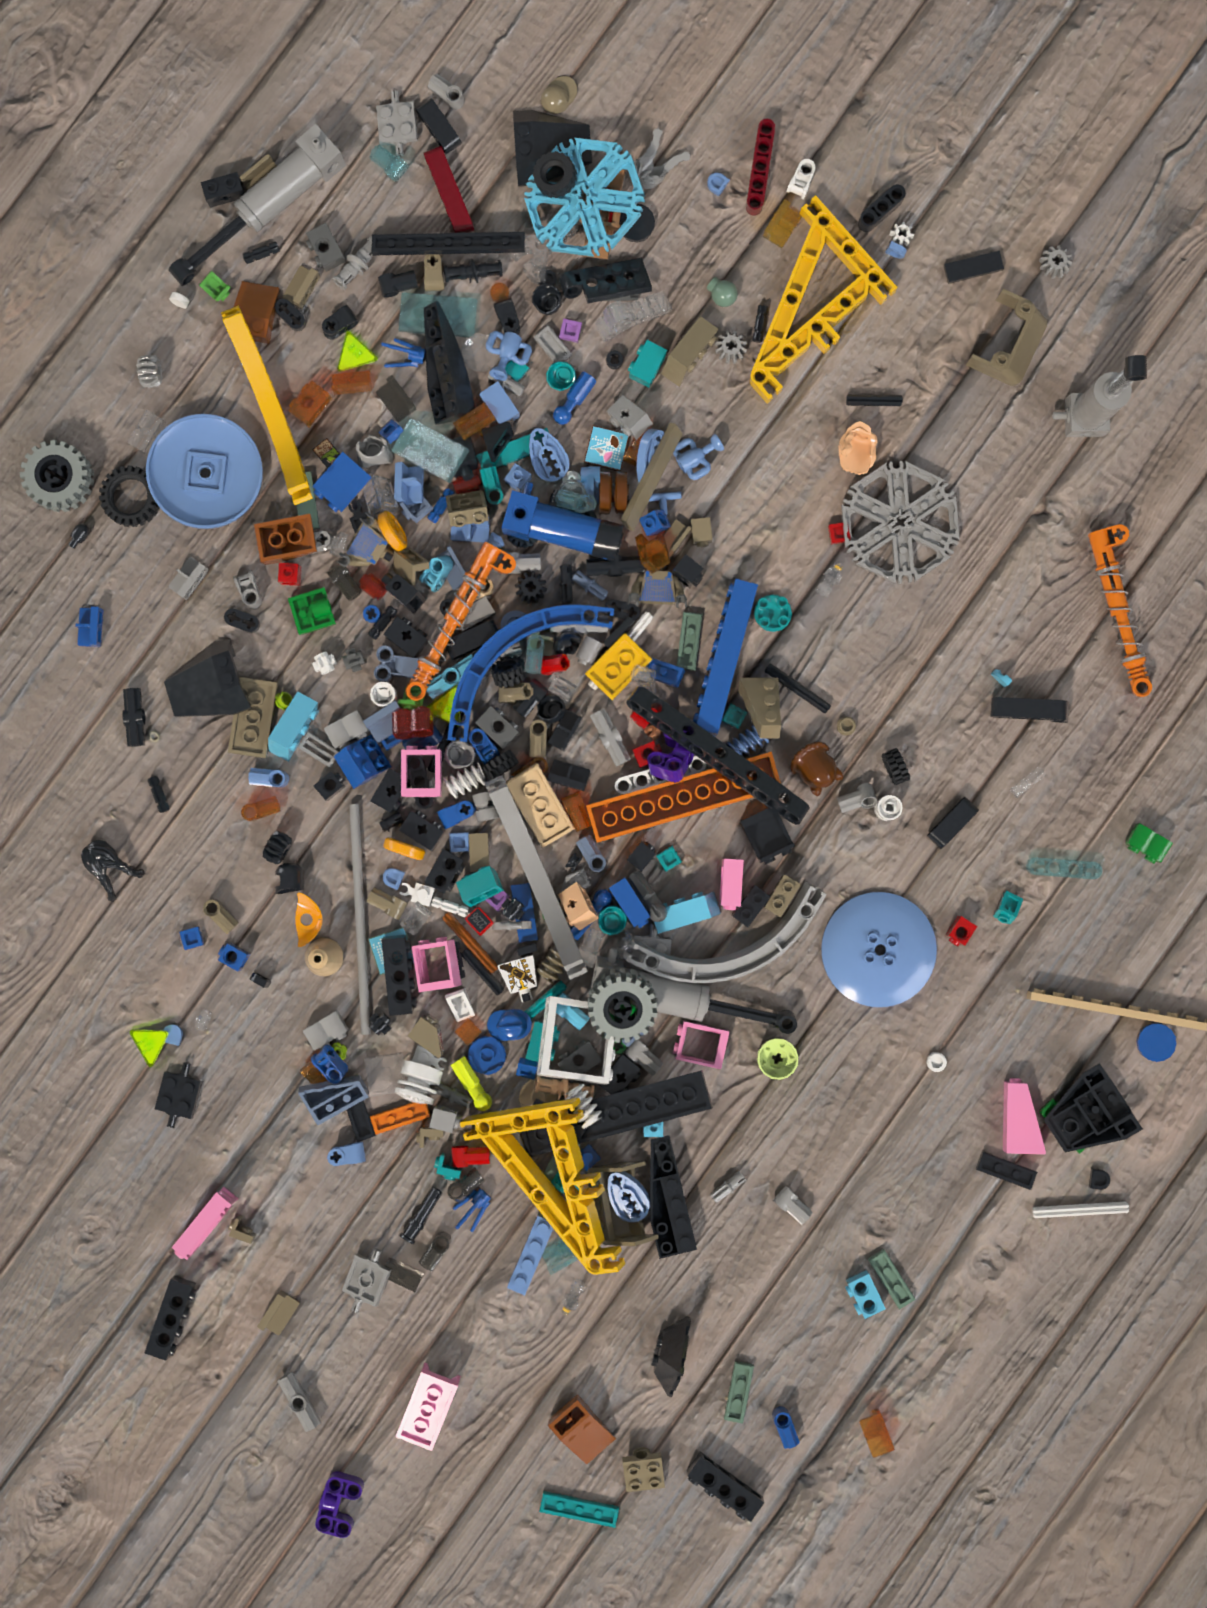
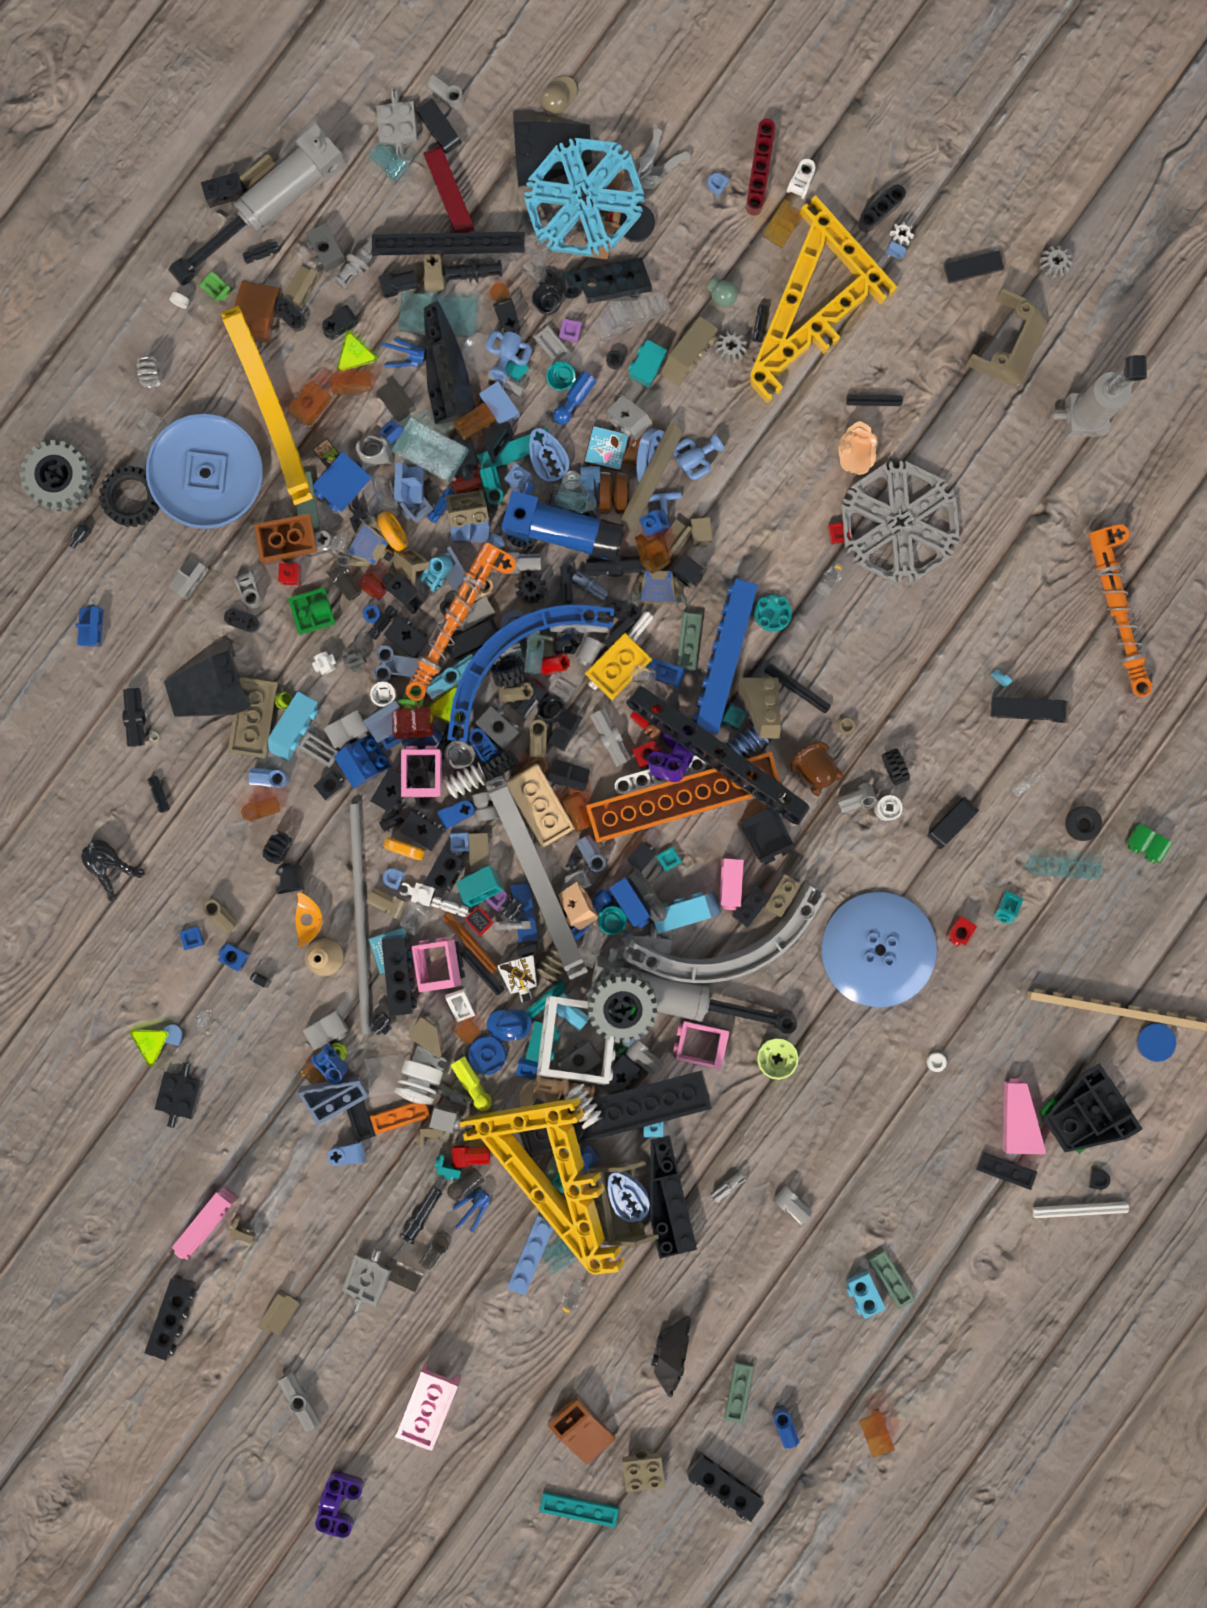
(548, 161): black tyre -> none
(1072, 823): none -> black tyre

